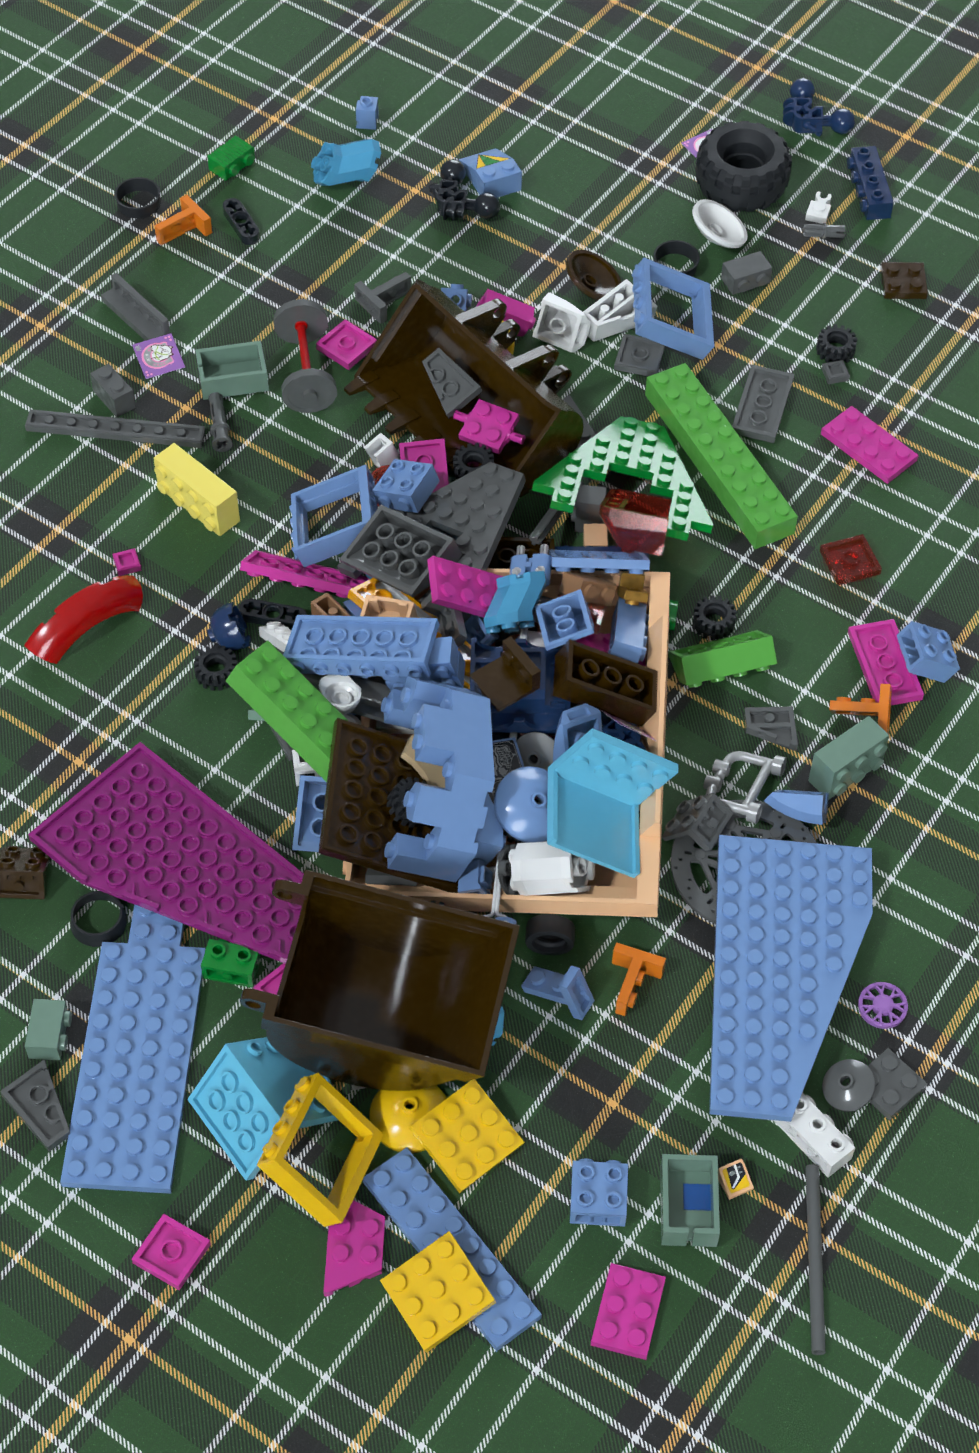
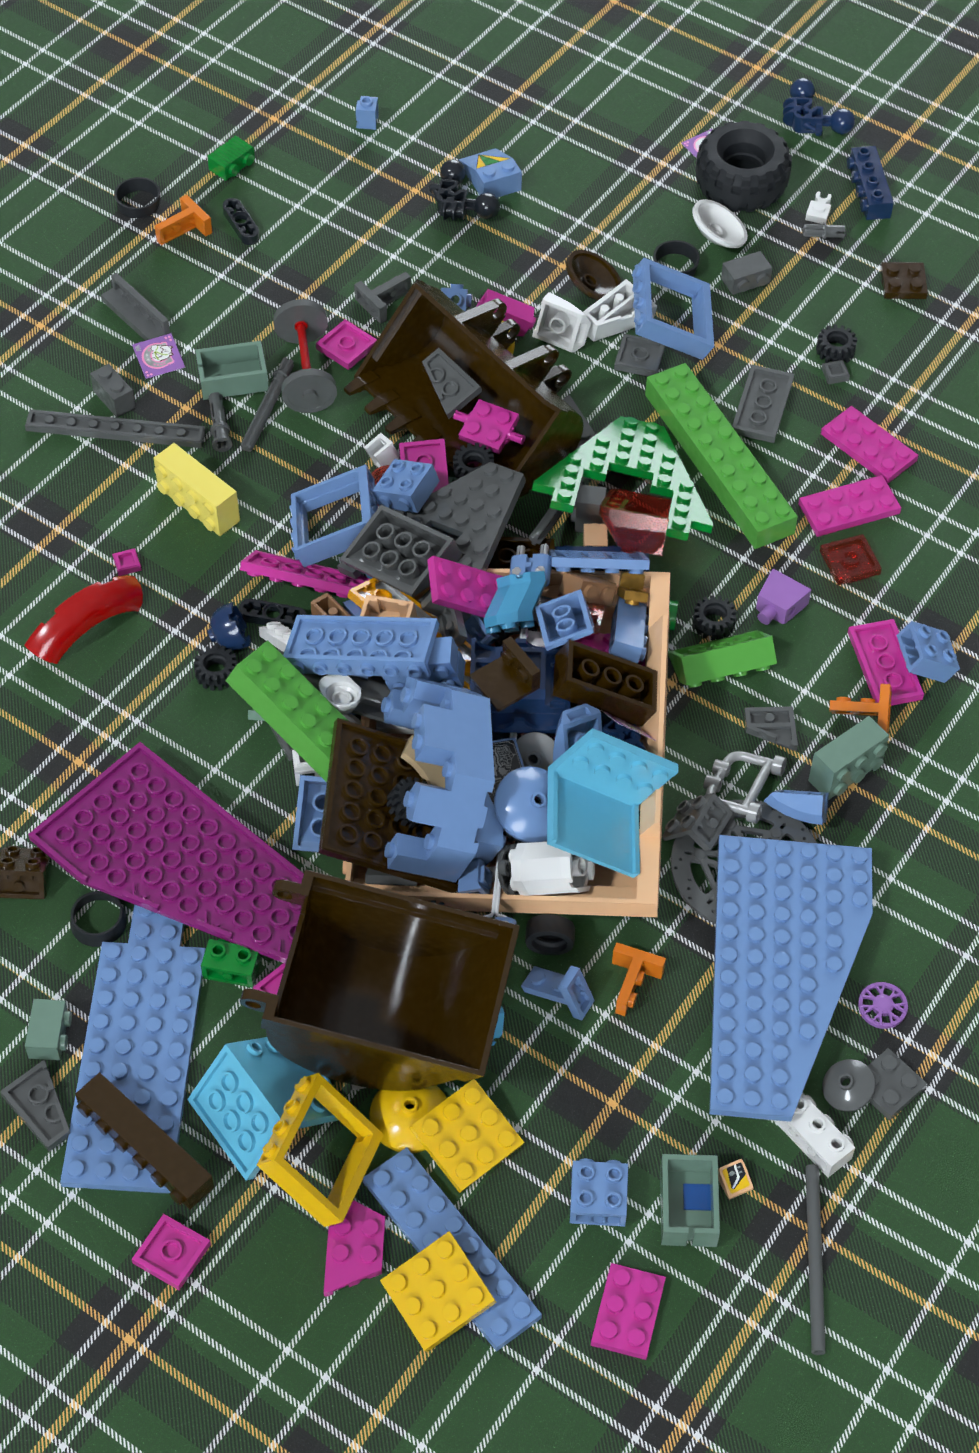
(145, 1141): none -> dark brown brick
(266, 405): none -> dark grey axle
(346, 162): dark azure brick -> none
(781, 598): none -> medium lavender torso
(849, 505): none -> dark pink plate

